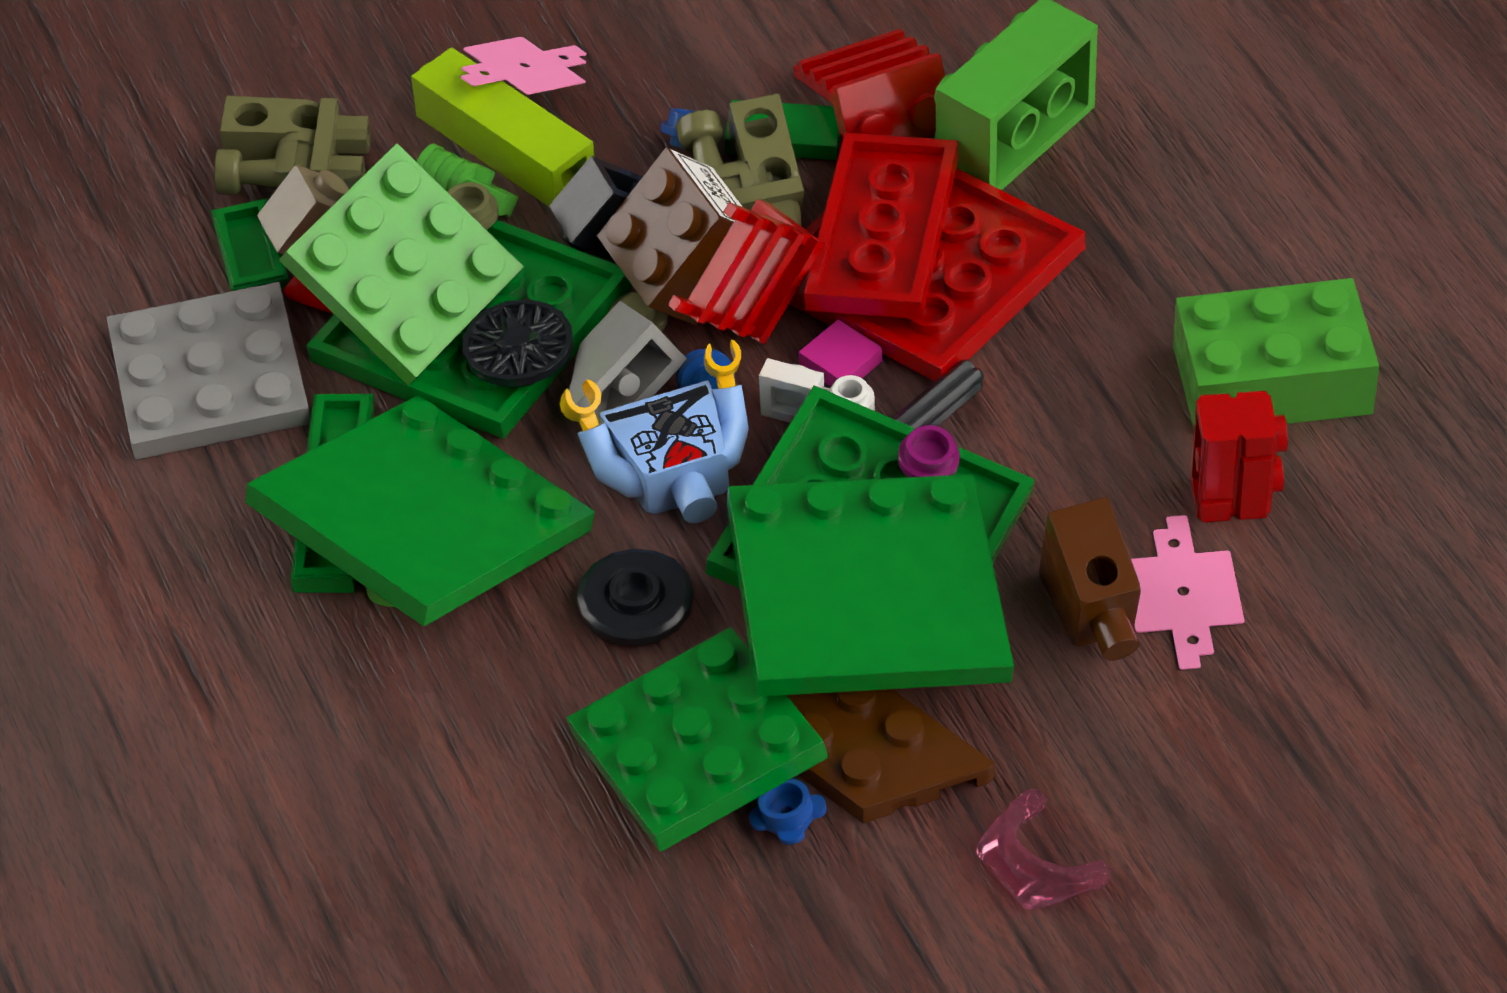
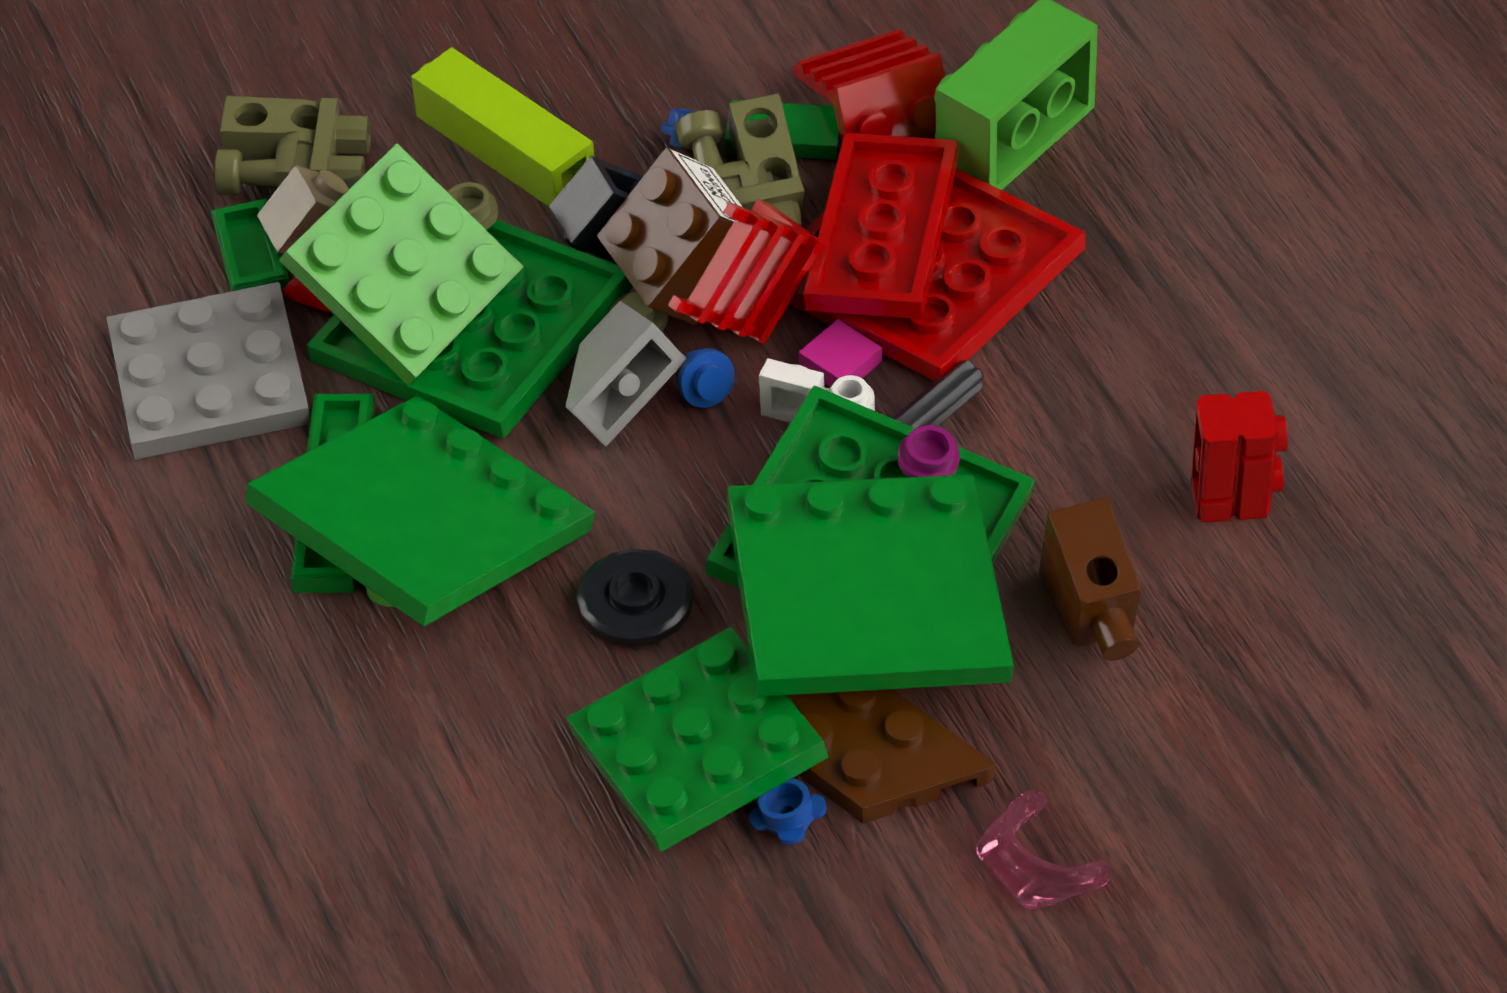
(452, 170): bright green hinge -> none
(503, 61): bright pink piece -> none
(517, 343): black wheel -> none
(670, 445): light blue torso -> none
(1211, 596): bright pink piece -> none
(1292, 341): bright green brick -> none

